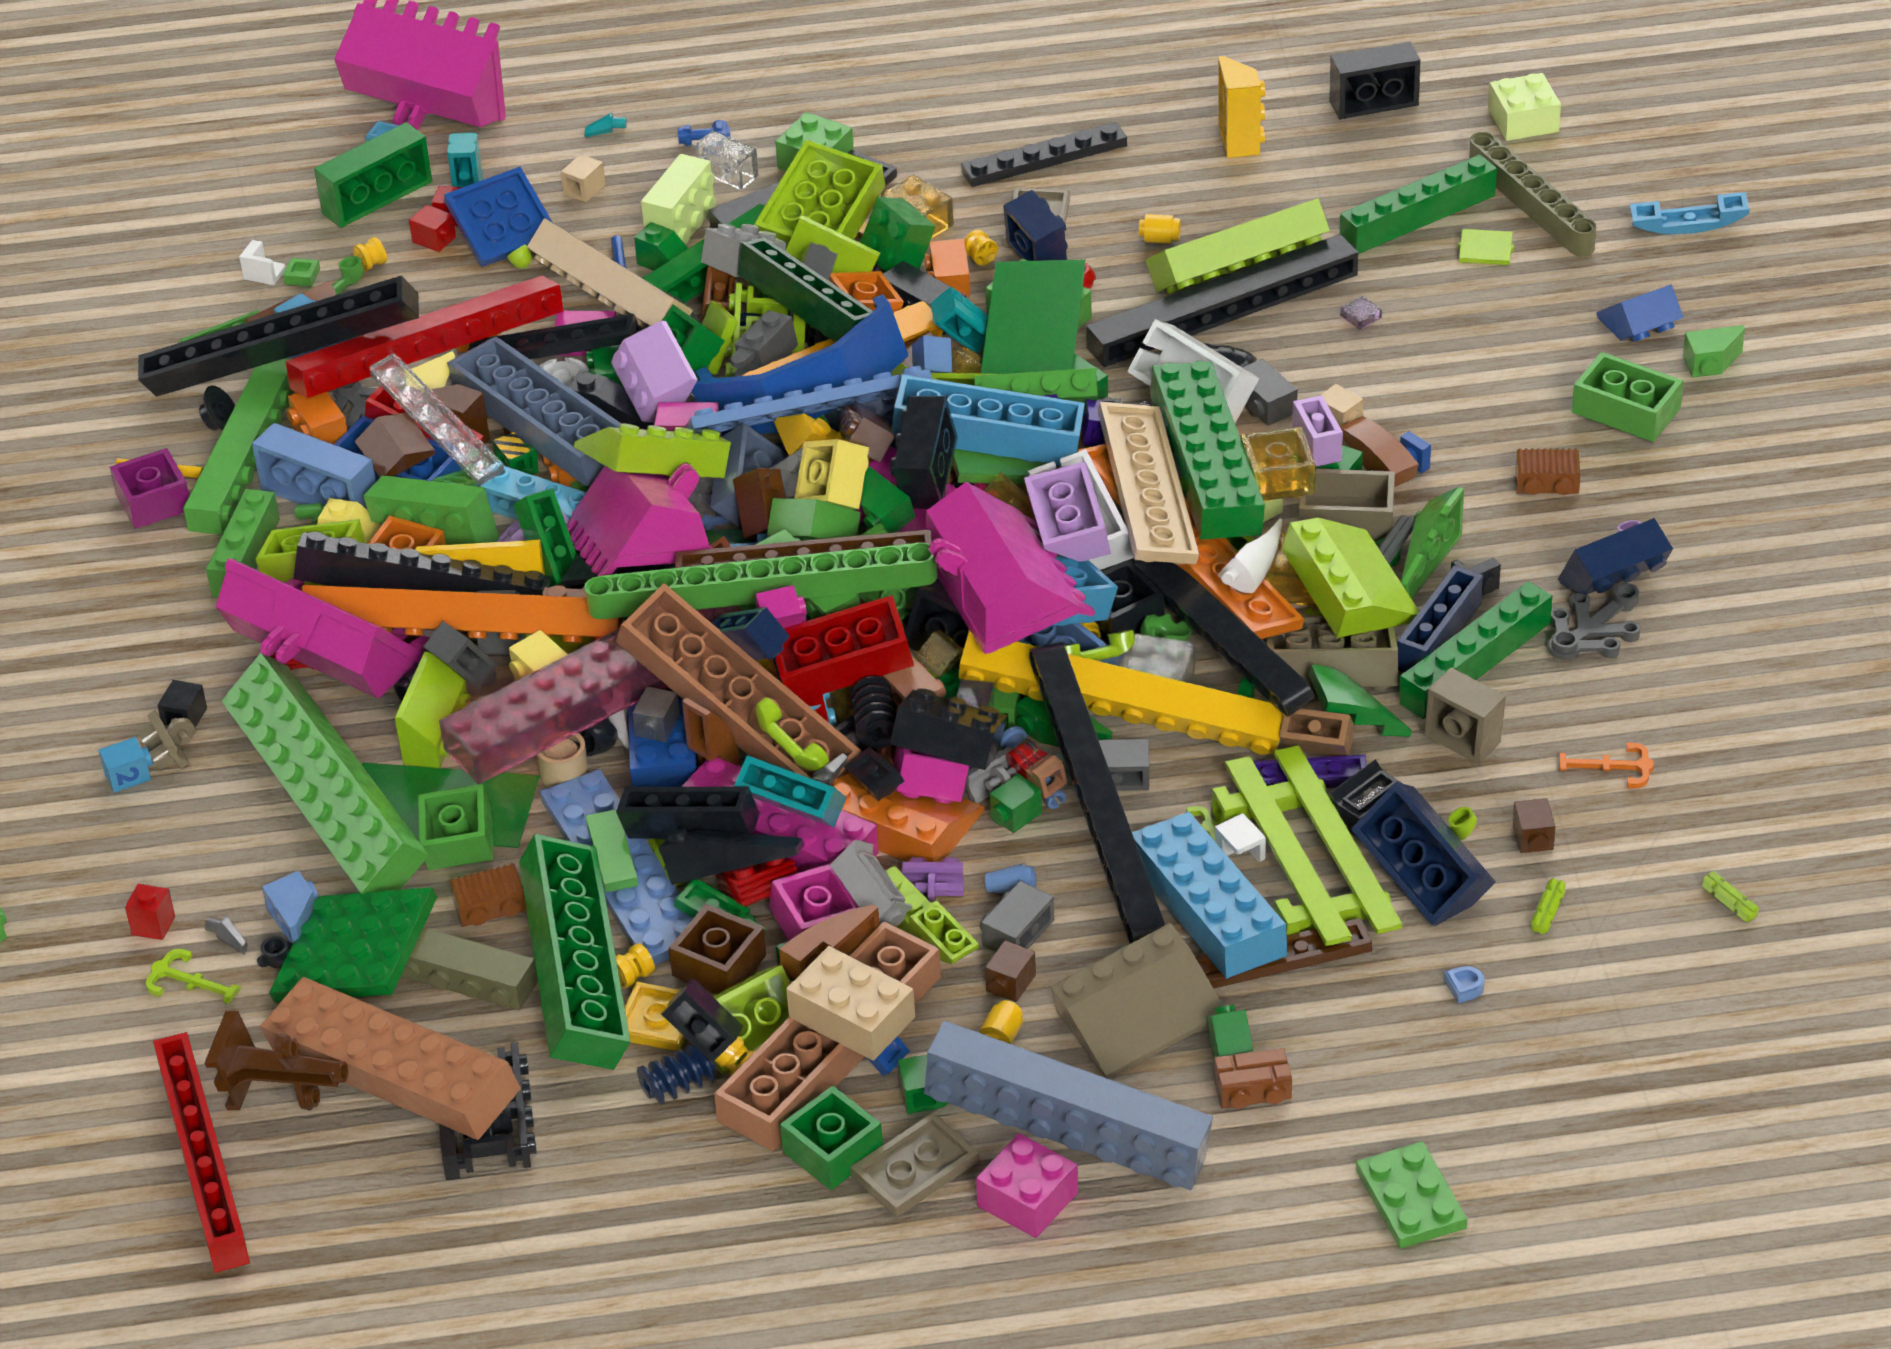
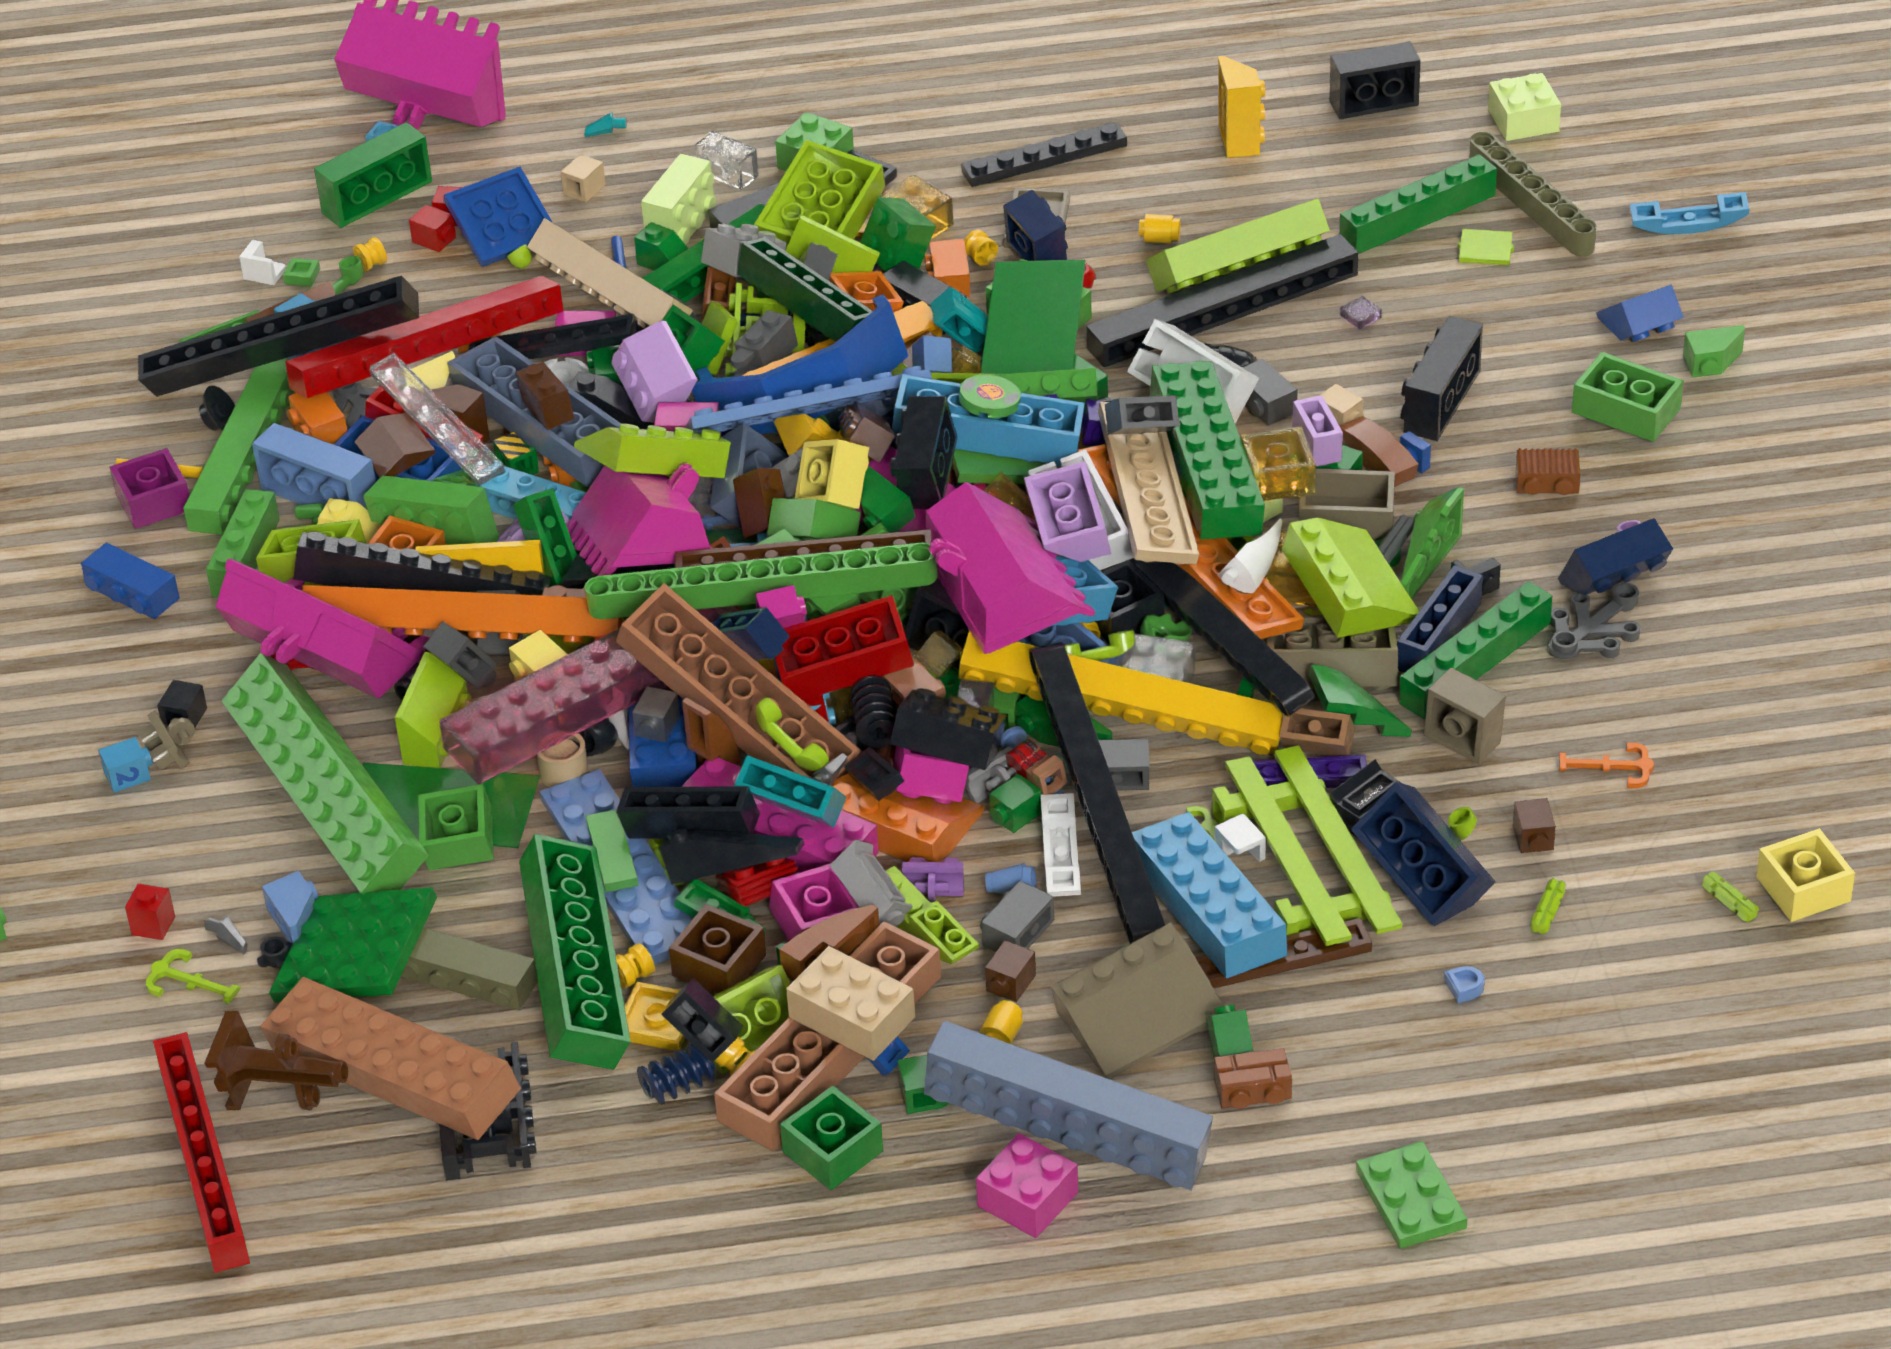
(130, 580): none -> blue brick
(464, 159): teal brick -> none
(488, 895): dark orange brick -> none
(545, 395): none -> reddish brown brick
(687, 135): blue bar -> none
(914, 1164): dark tan plate -> none
(989, 395): none -> bright green tile
(1060, 845): none -> white slope
(1142, 415): none -> dark grey brick
(1442, 378): none -> black brick
(1805, 875): none -> light yellow brick

